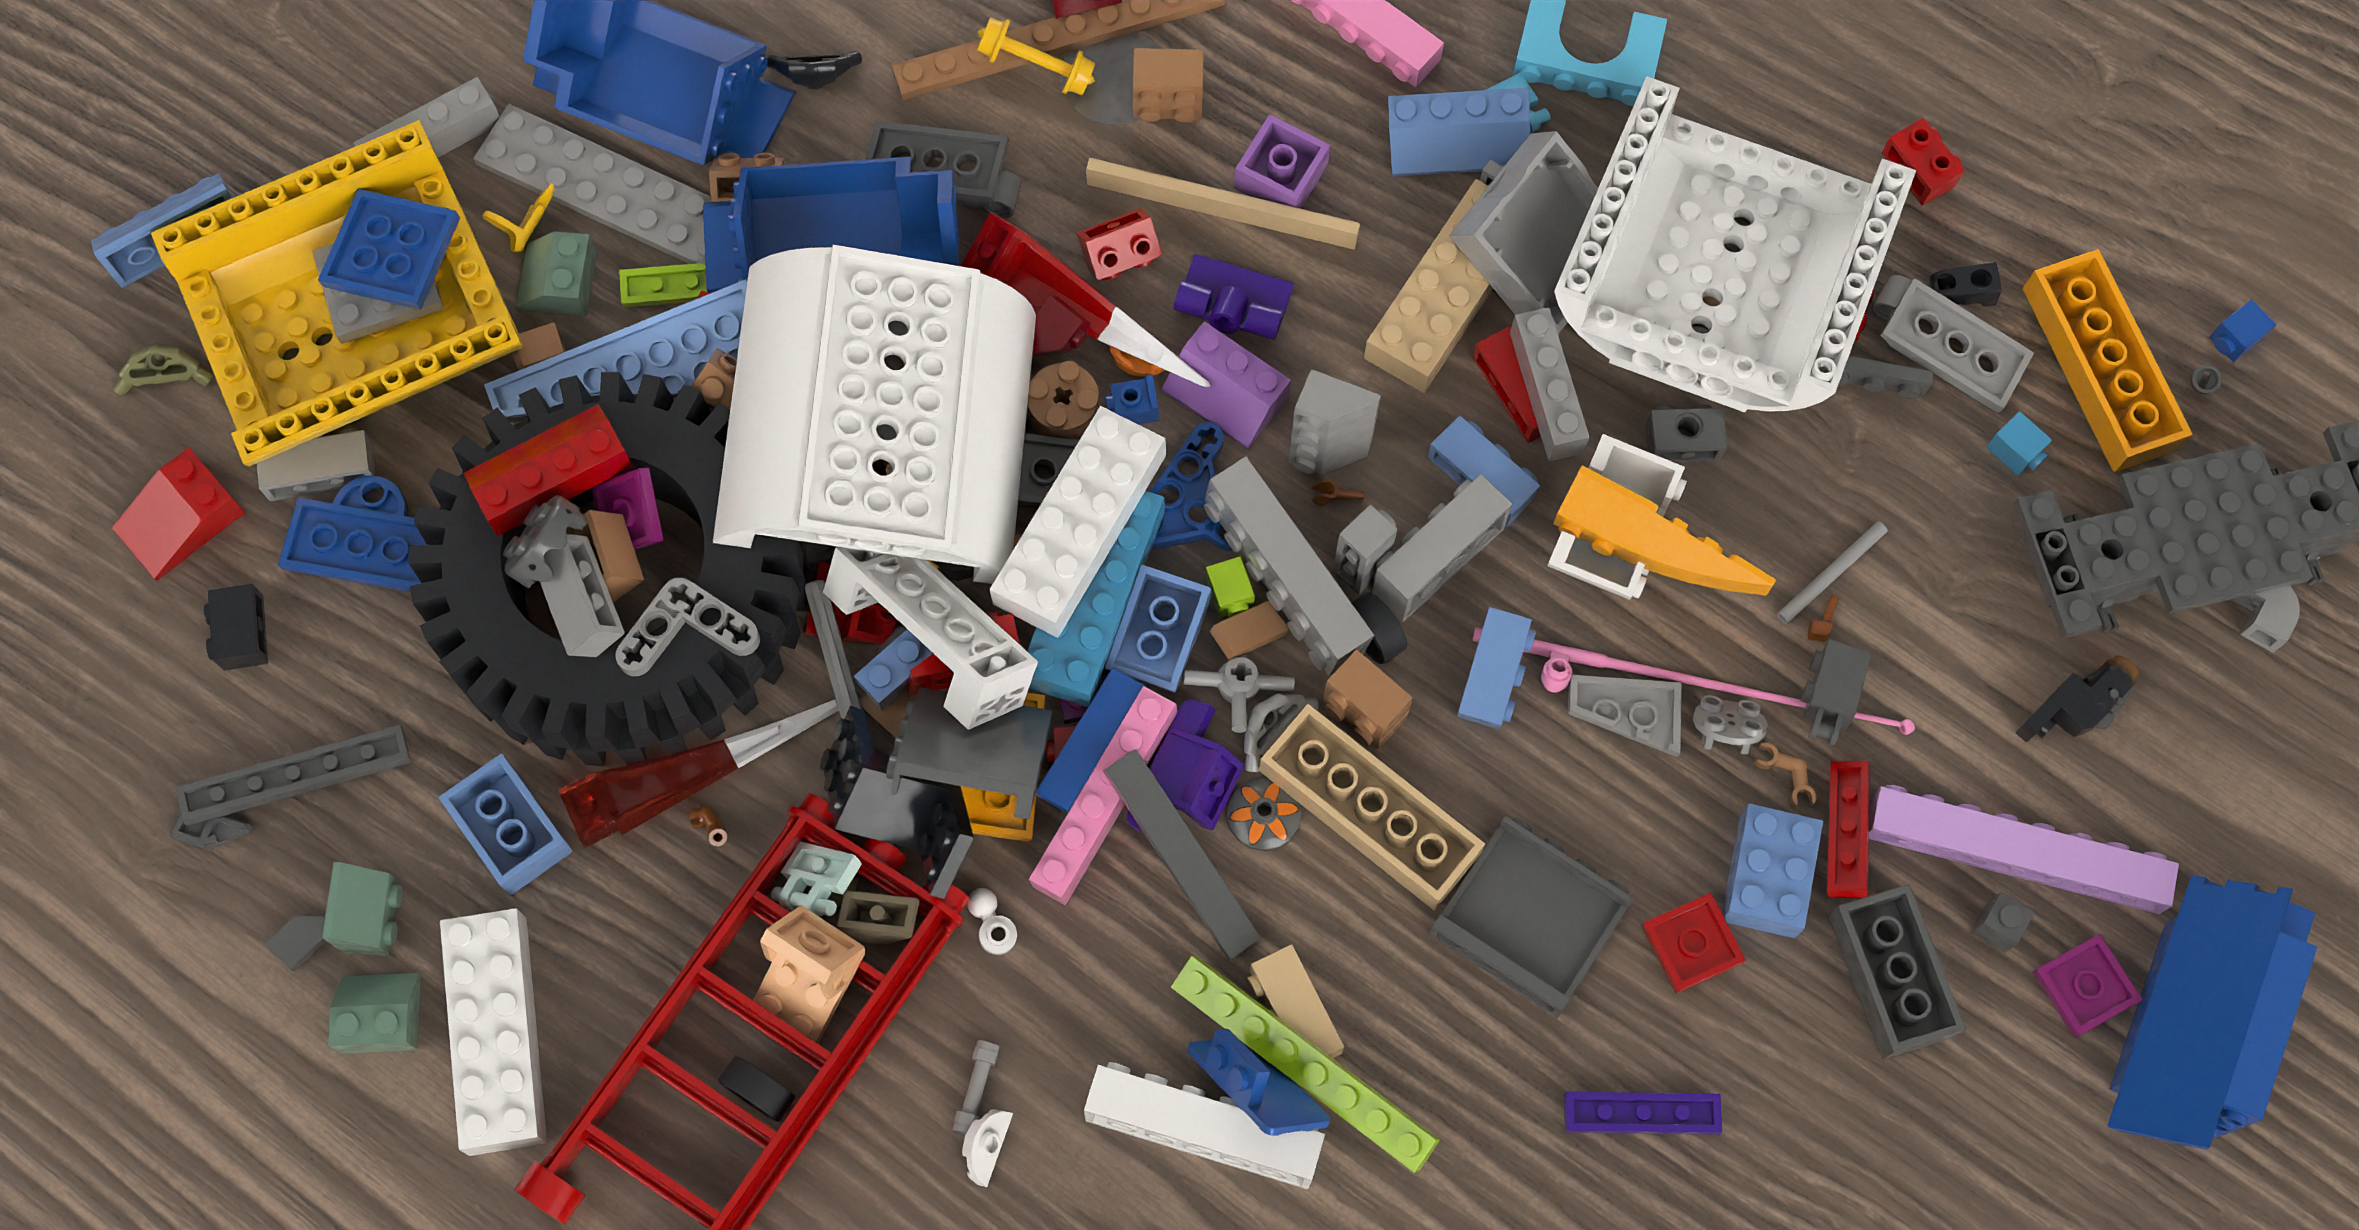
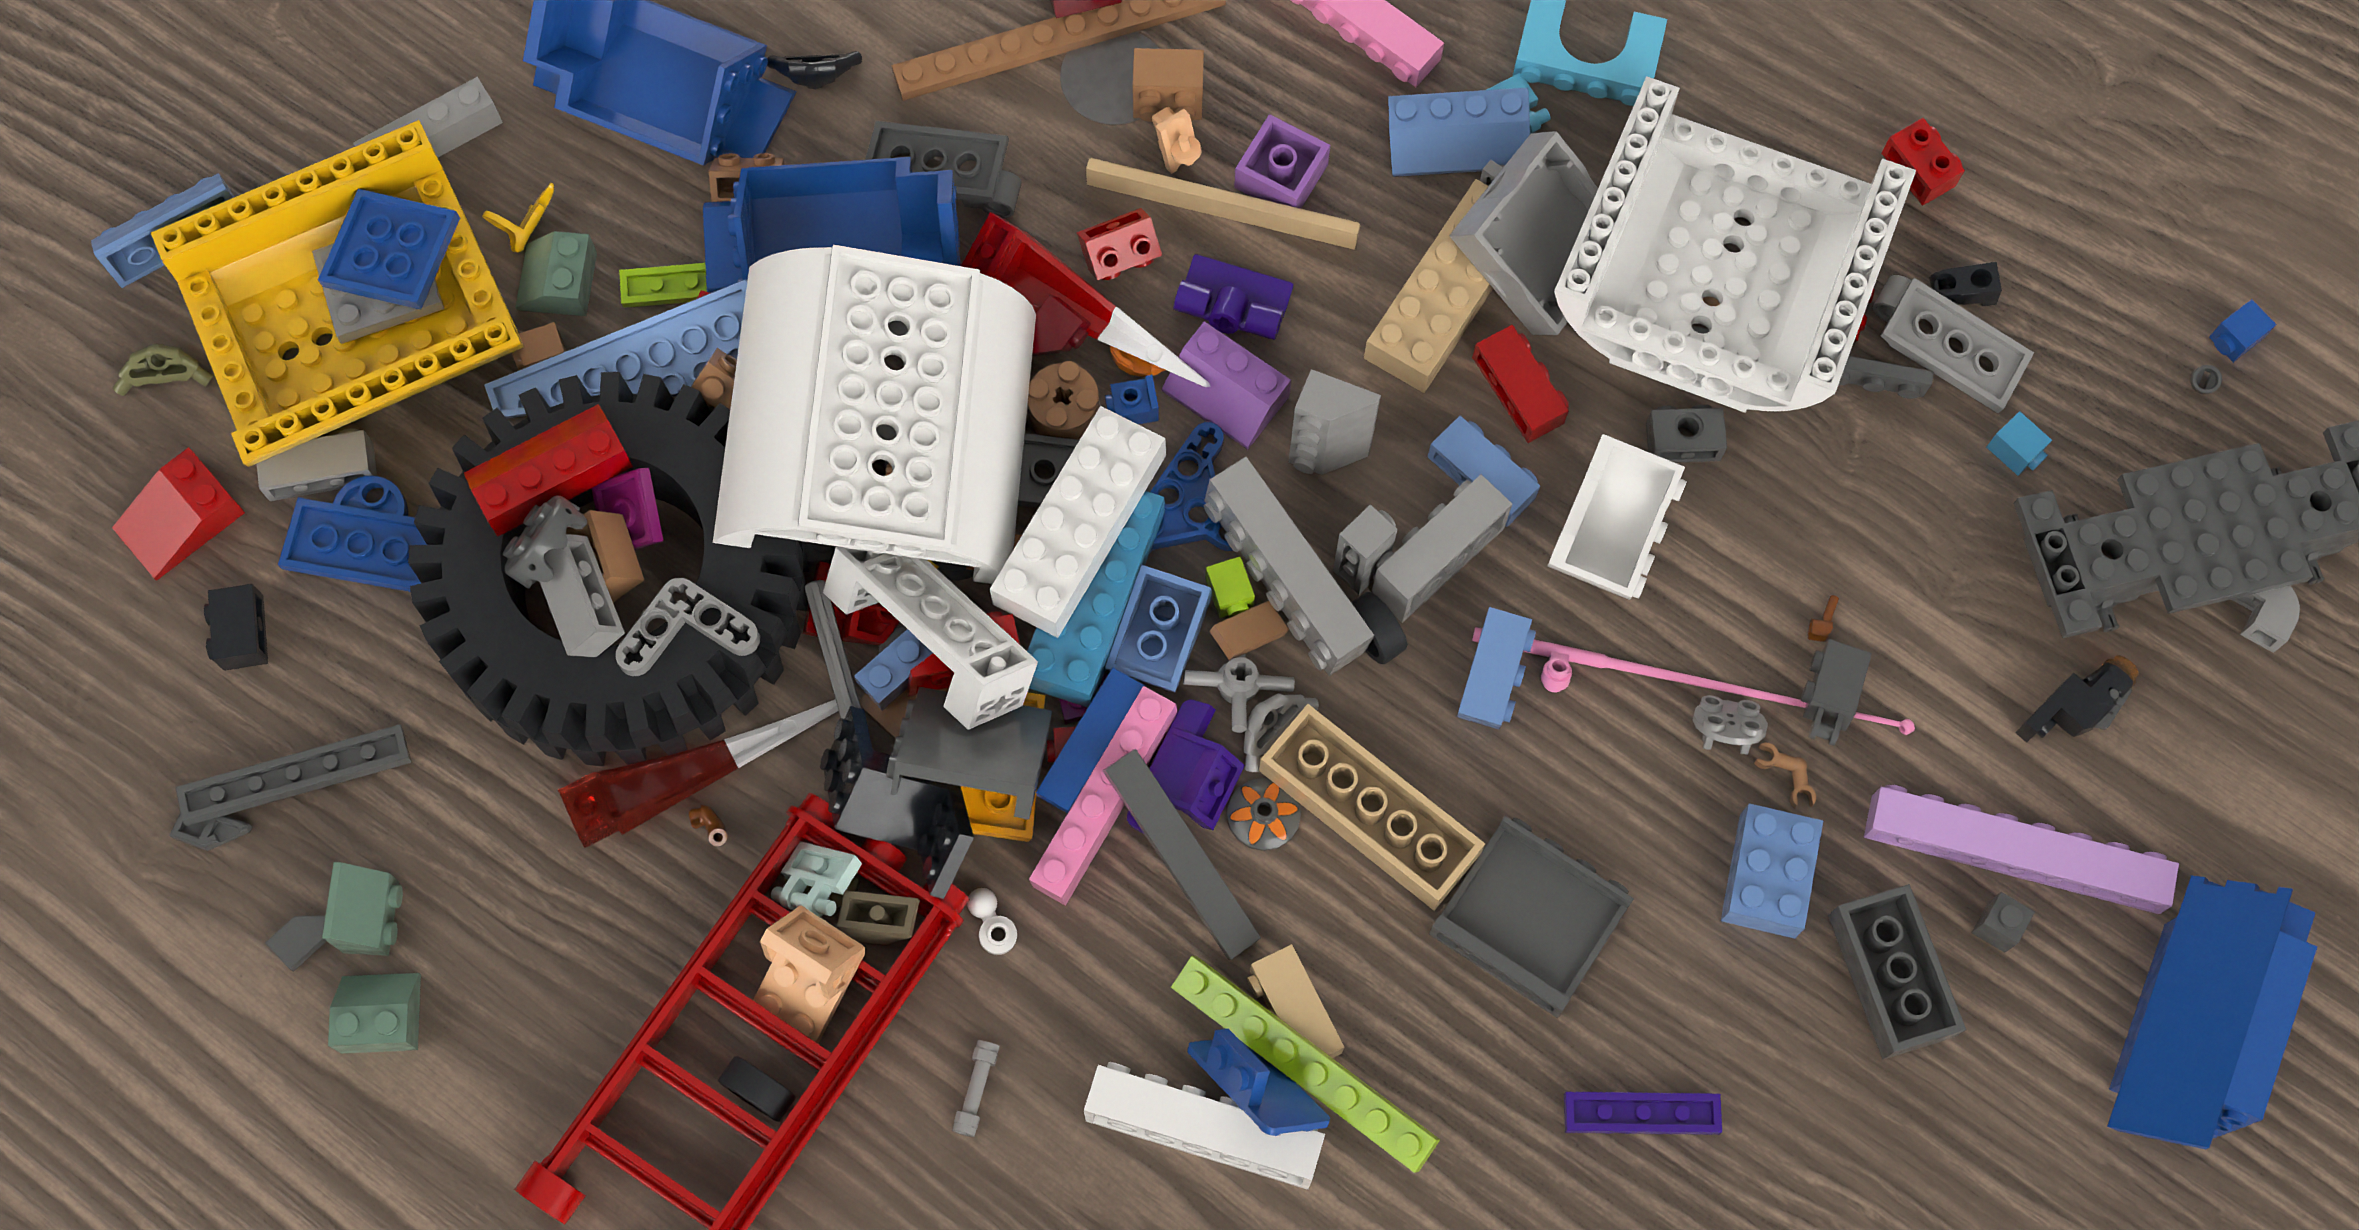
(493, 1032): white brick -> none
(505, 824): medium blue brick -> none
(597, 183): light grey plate -> none
(984, 1143): white plate -> none
(1077, 73): yellow piece -> none
(1176, 138): none -> light nougat hips
(1331, 491): dark orange hand -> none
(1366, 700): medium nougat brick -> none
(1549, 384): light grey brick -> none
(1630, 529): light orange wedge -> none
(1630, 707): light grey wing -> none
(1693, 943): red plate -> none
(1832, 572): light grey piece -> none
(1848, 829): red plate -> none
(2087, 985): magenta plate -> none
(2106, 361): light orange brick -> none

